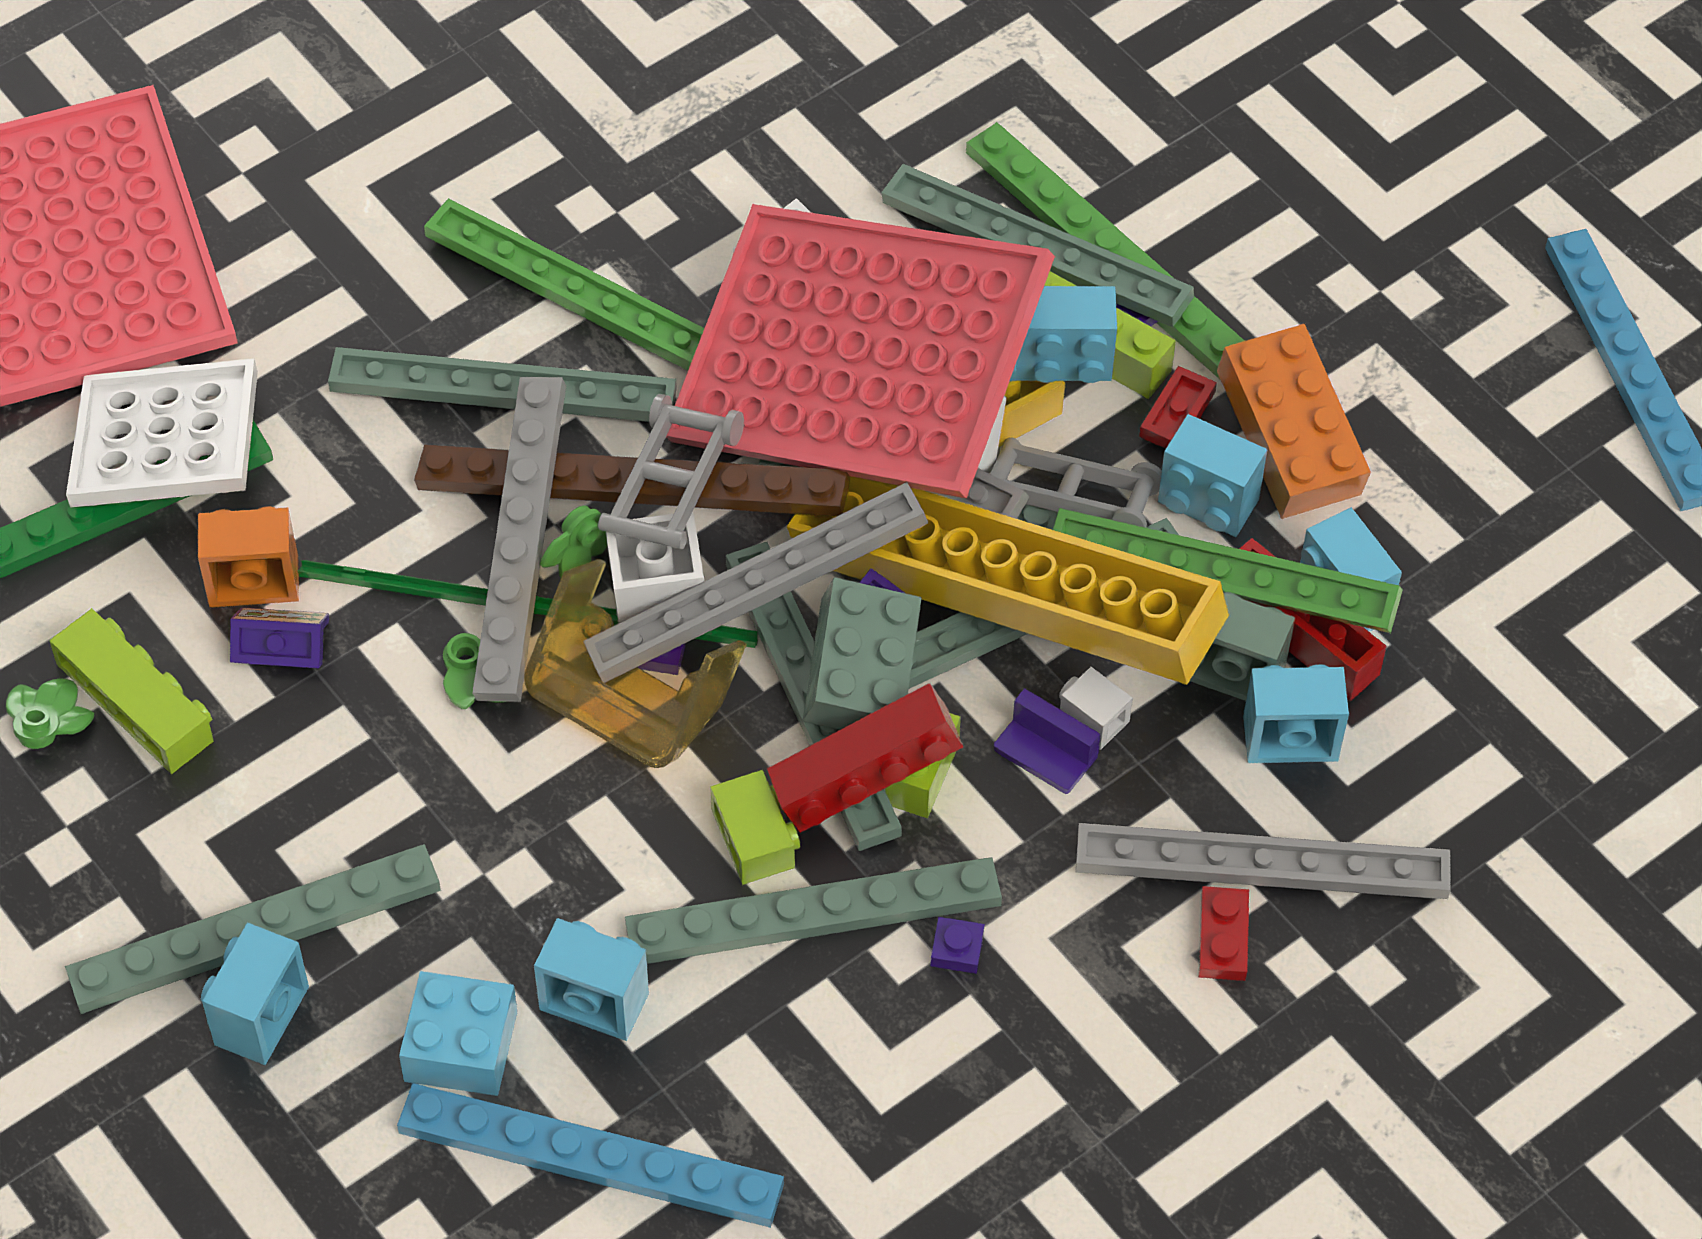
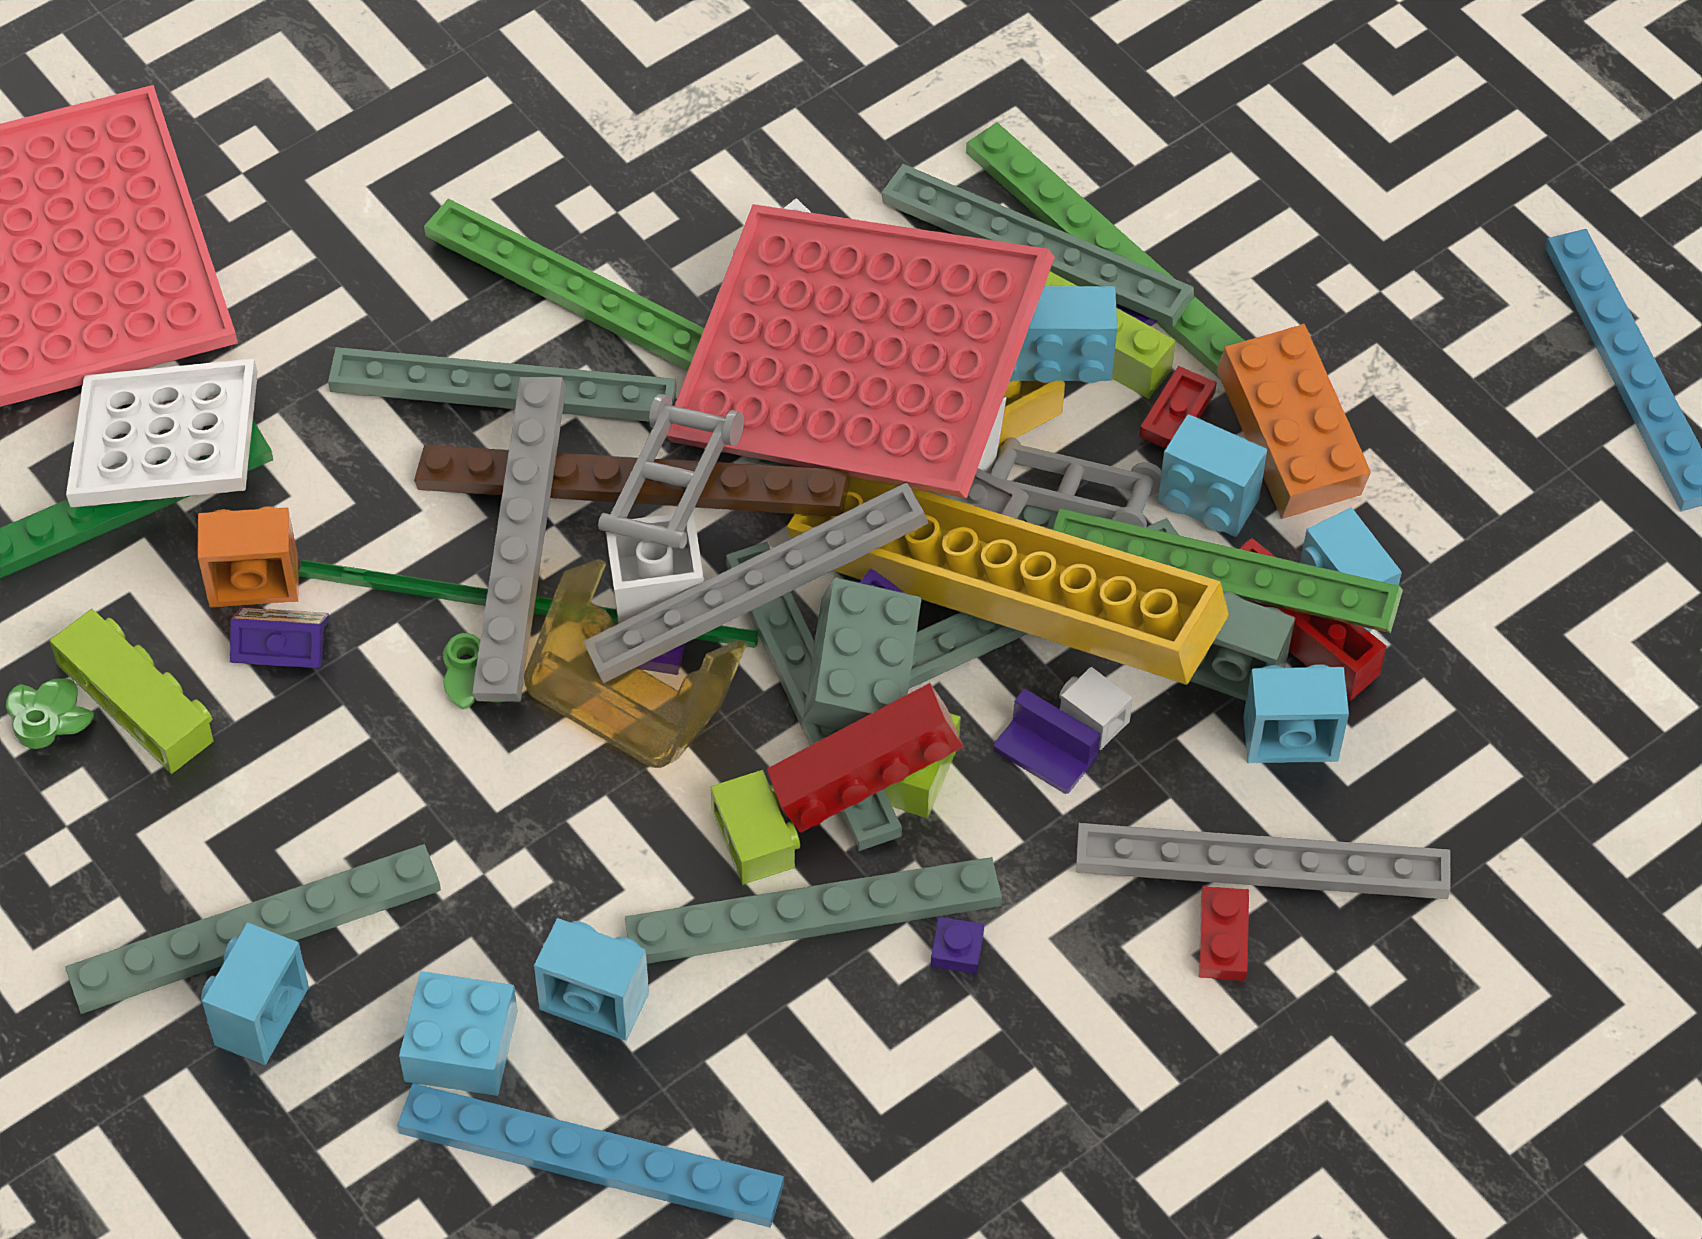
(578, 542): bright green plate -> none

